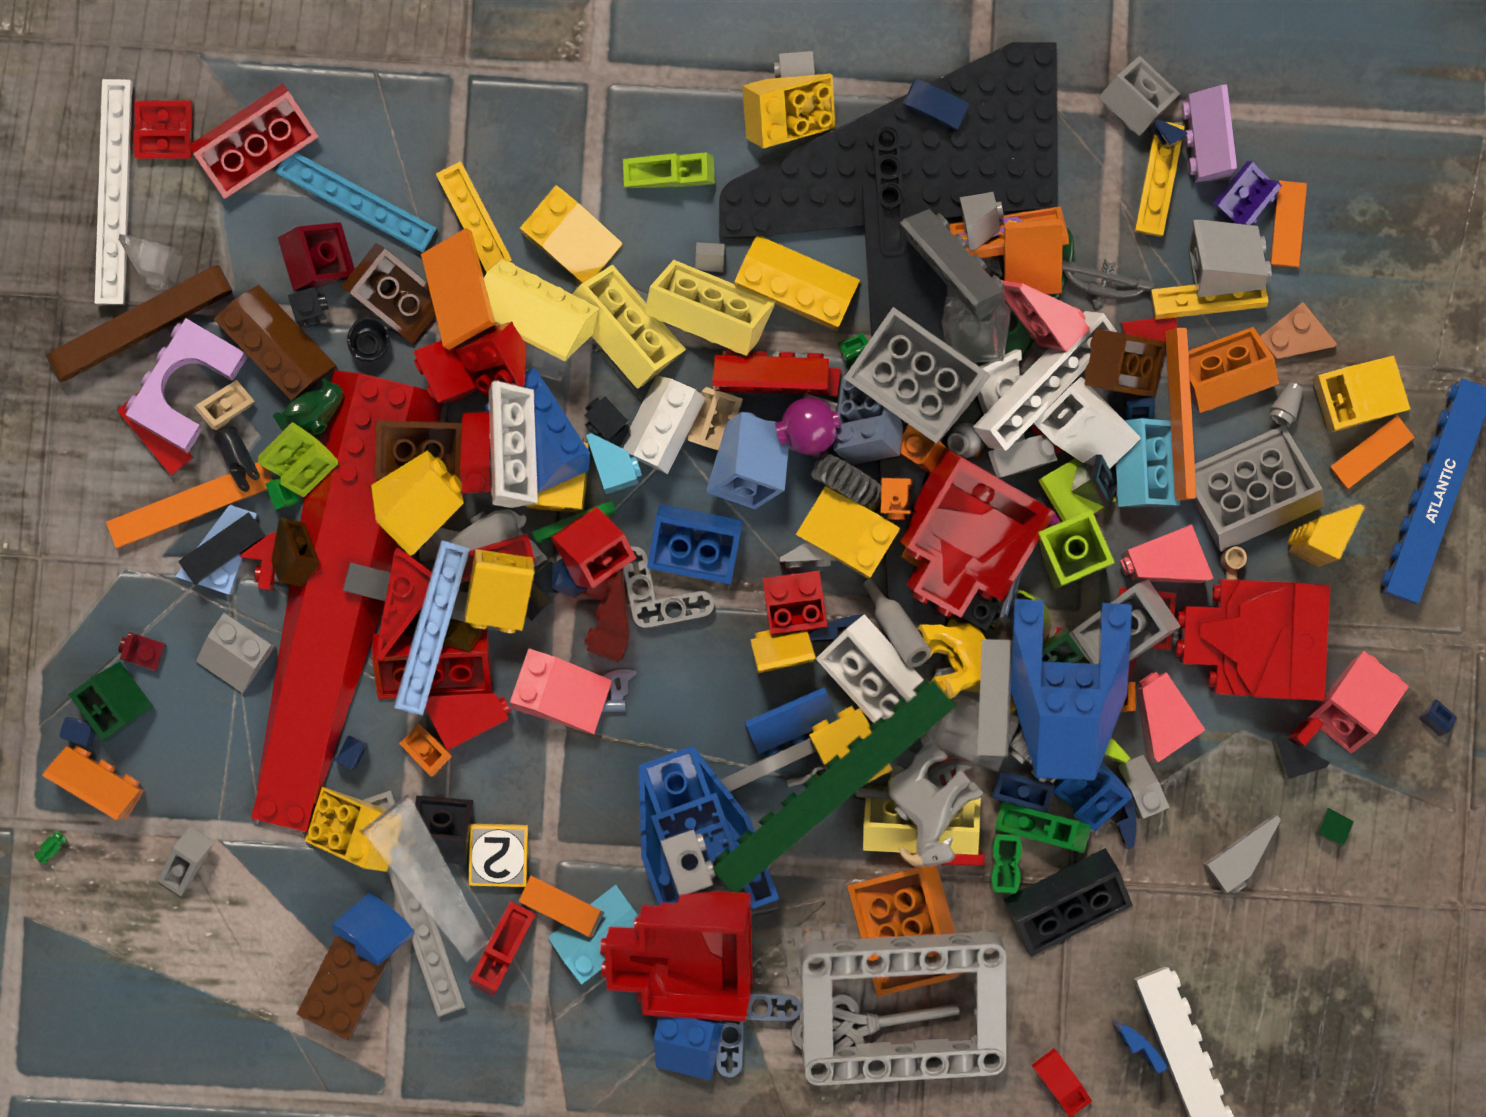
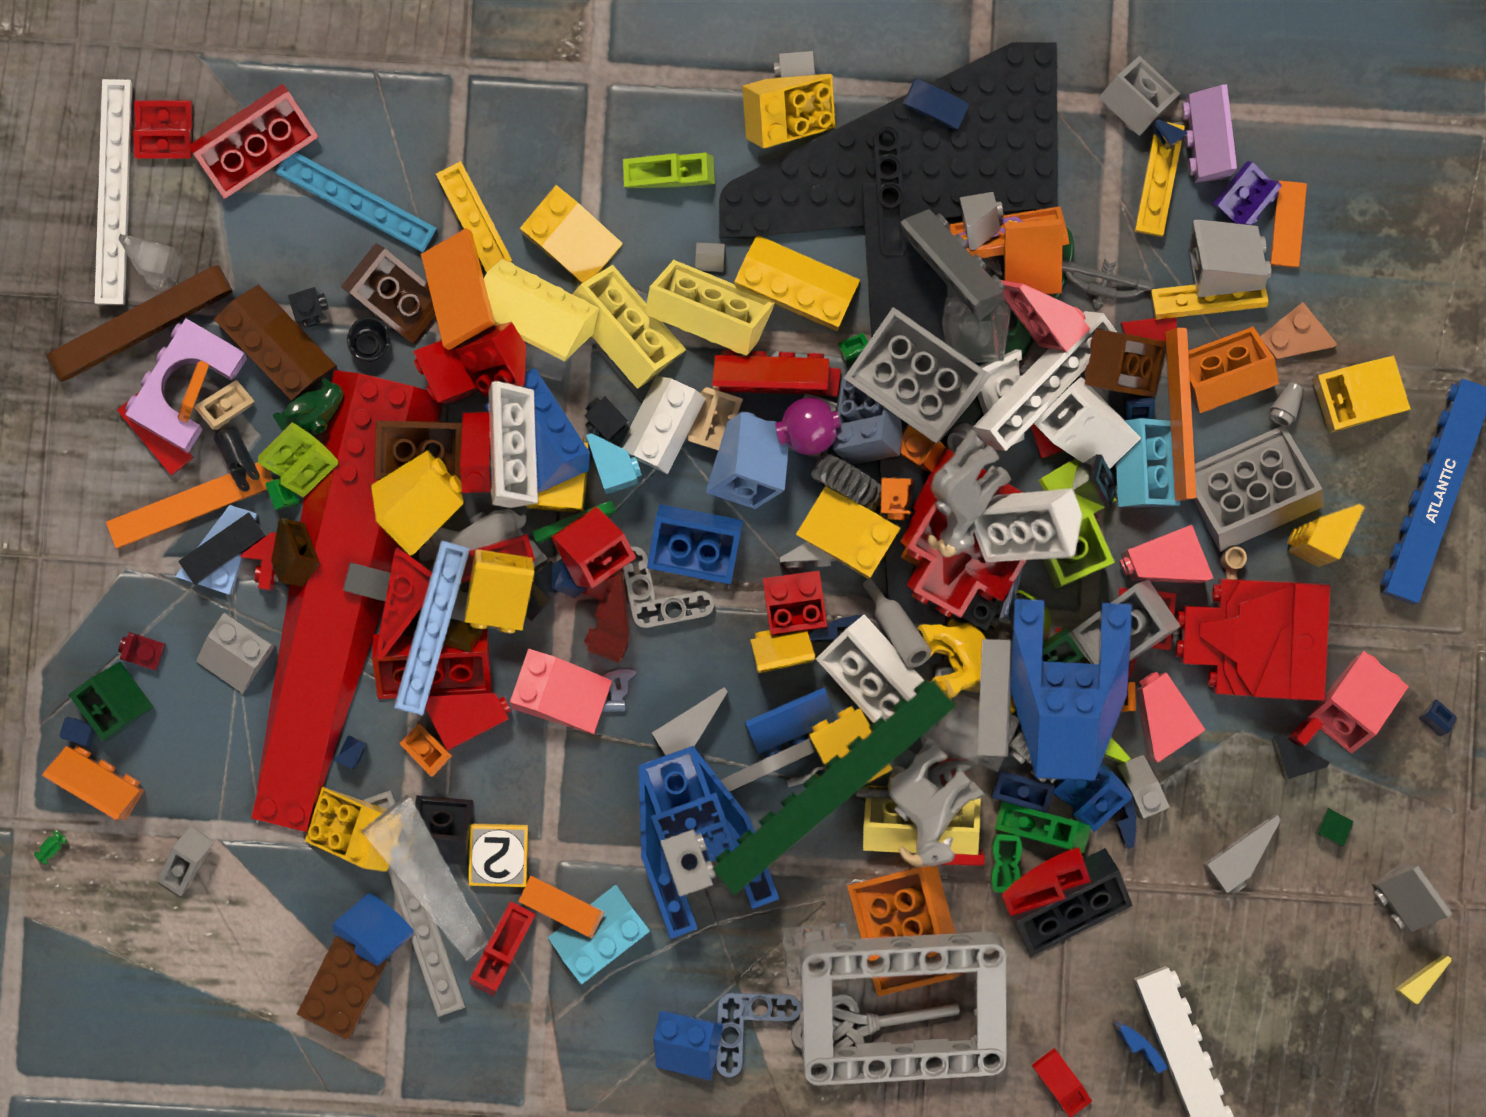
(193, 391): none -> orange tile
(316, 255): dark red slope -> none
(686, 957): red panel -> none
(689, 726): none -> light grey slope
(962, 496): none -> light grey animal
(1023, 456): light grey slope -> none
(1029, 526): none -> white slope
(1046, 882): none -> red slope
(1371, 452): orange tile -> none
(1410, 898): none -> light grey slope
(1419, 984): none -> light yellow slope

